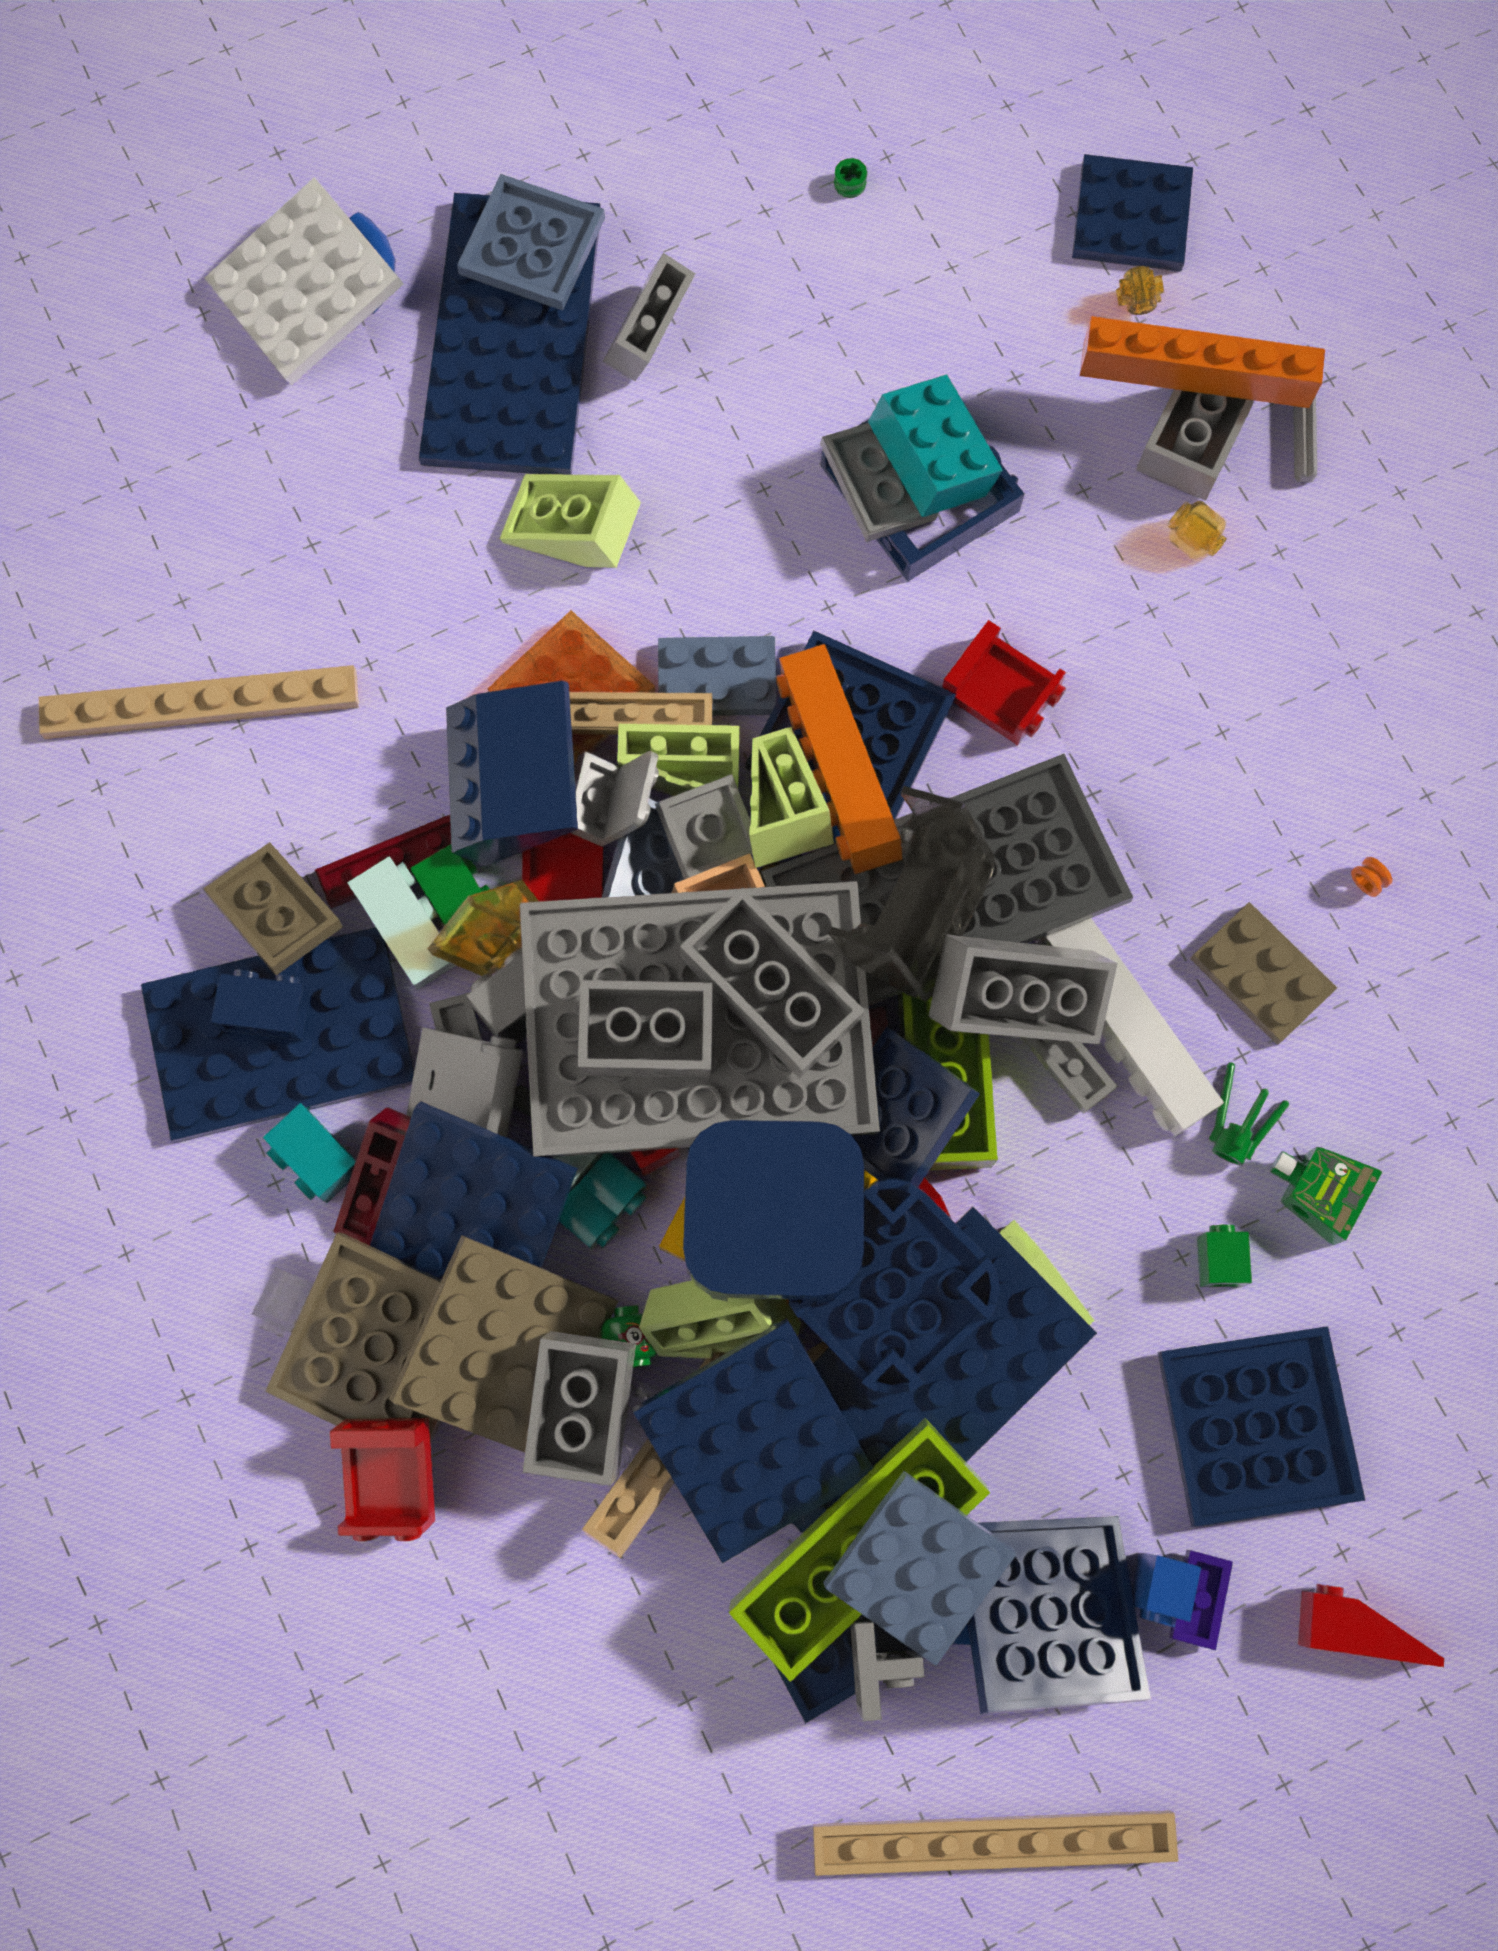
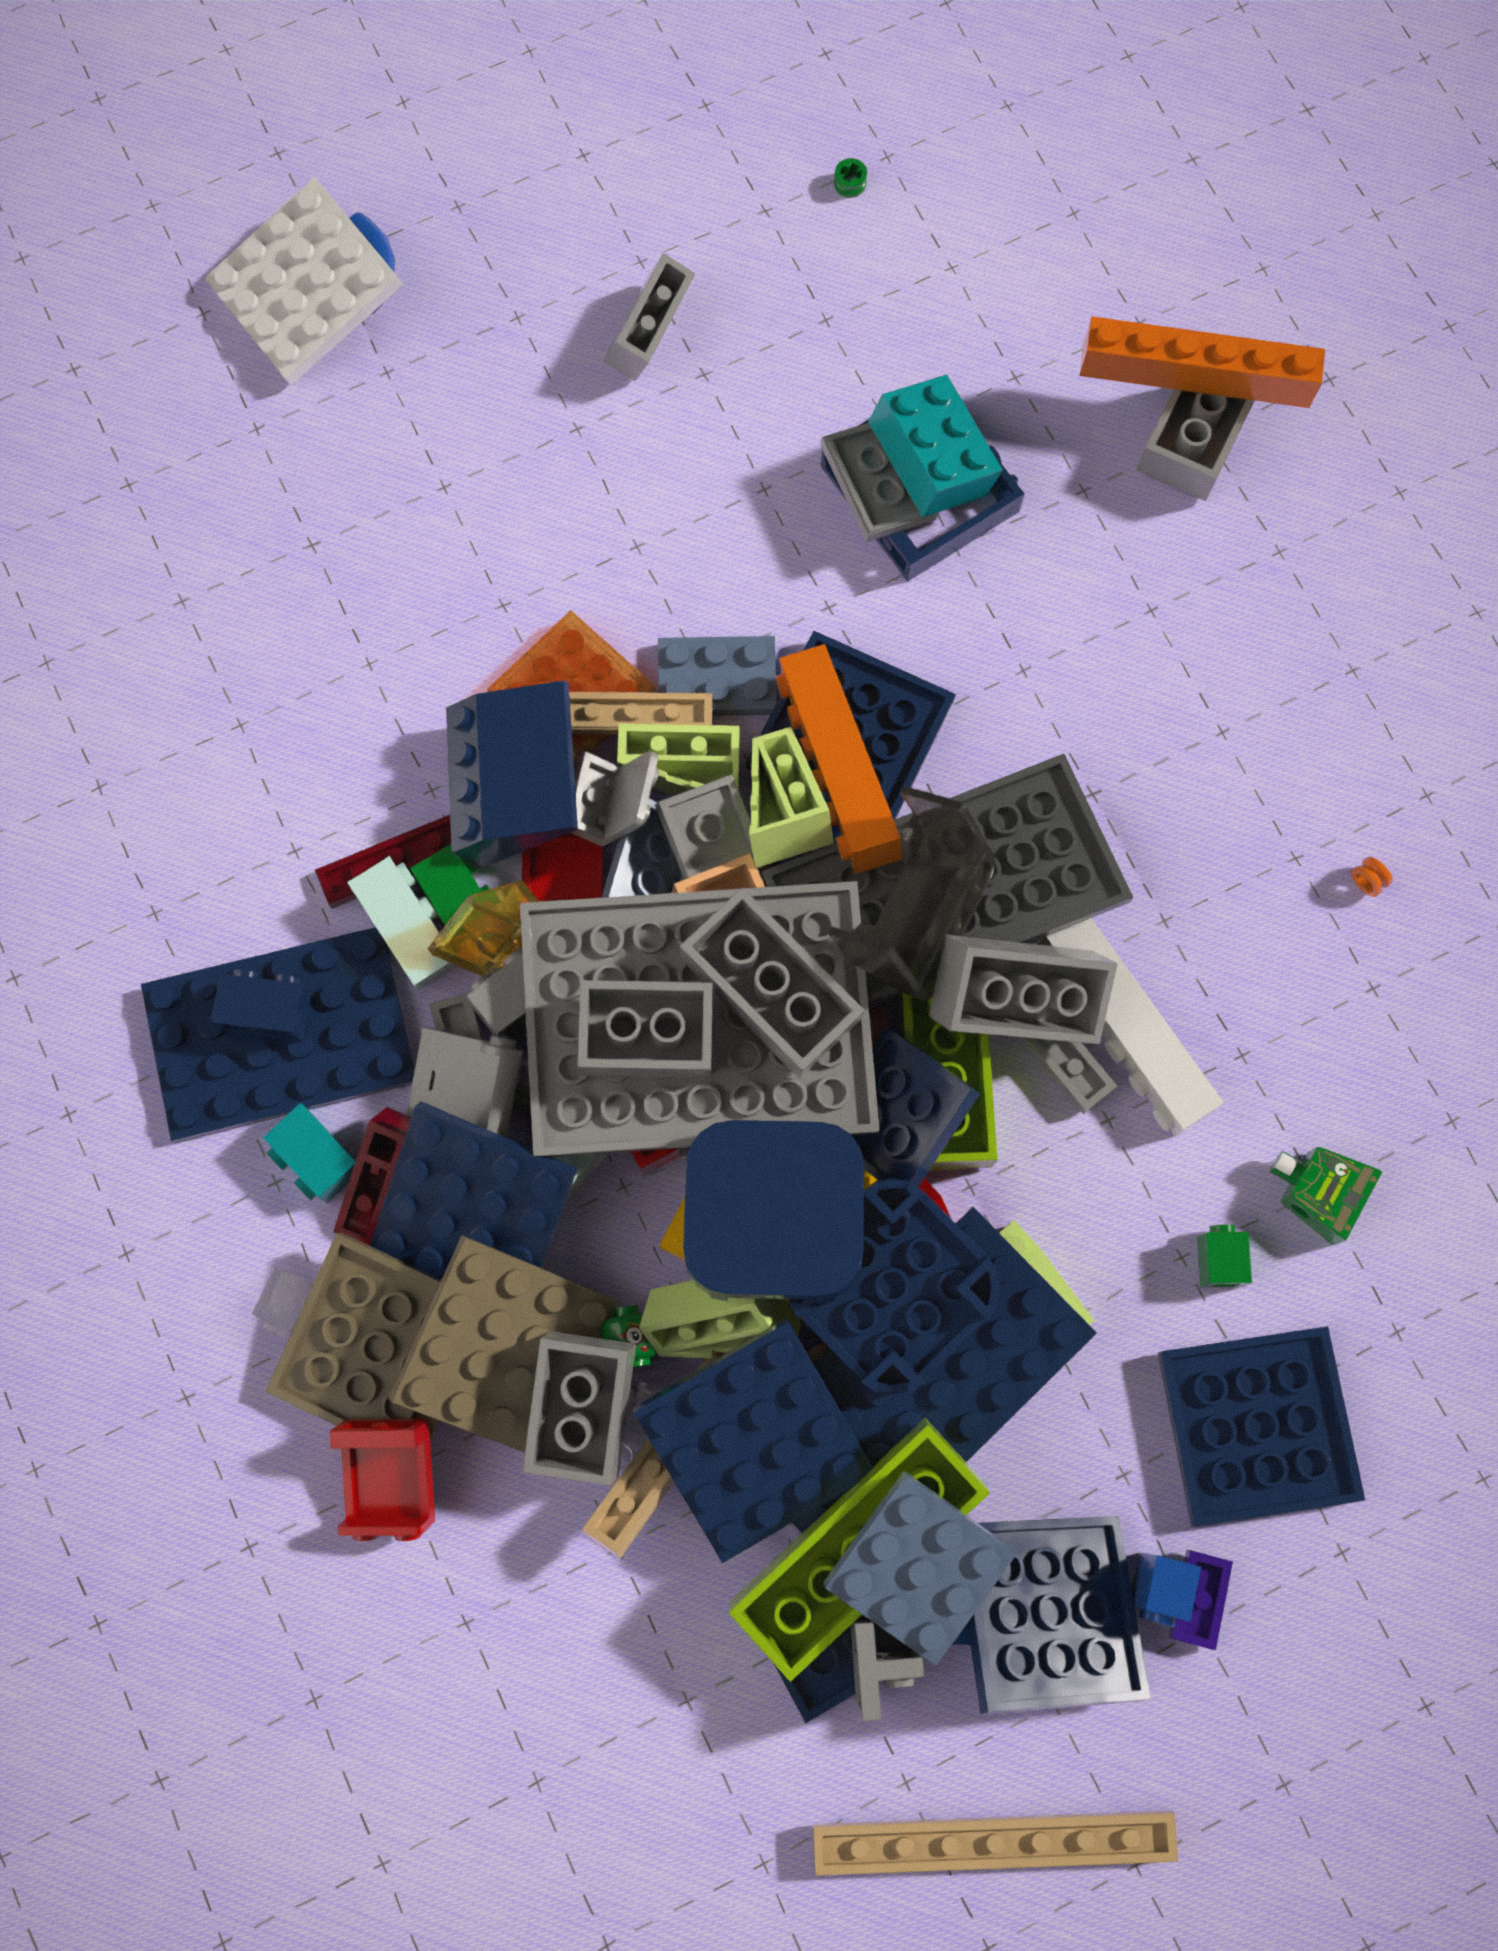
(198, 702): tan plate -> none
(273, 908): dark tan plate -> none
(503, 368): dark blue plate -> none
(531, 241): sand blue plate -> none
(573, 517): yellowish green slope -> none
(601, 1200): teal brick -> none
(1003, 685): red panel -> none
(1132, 212): dark blue plate -> none
(1140, 290): clear yellow gear -> none
(1197, 529): clear yellow head -> none
(1234, 1142): green plant -> none
(1263, 973): dark tan plate -> none
(1305, 443): light grey axle -> none
(1354, 1628): red slope -> none

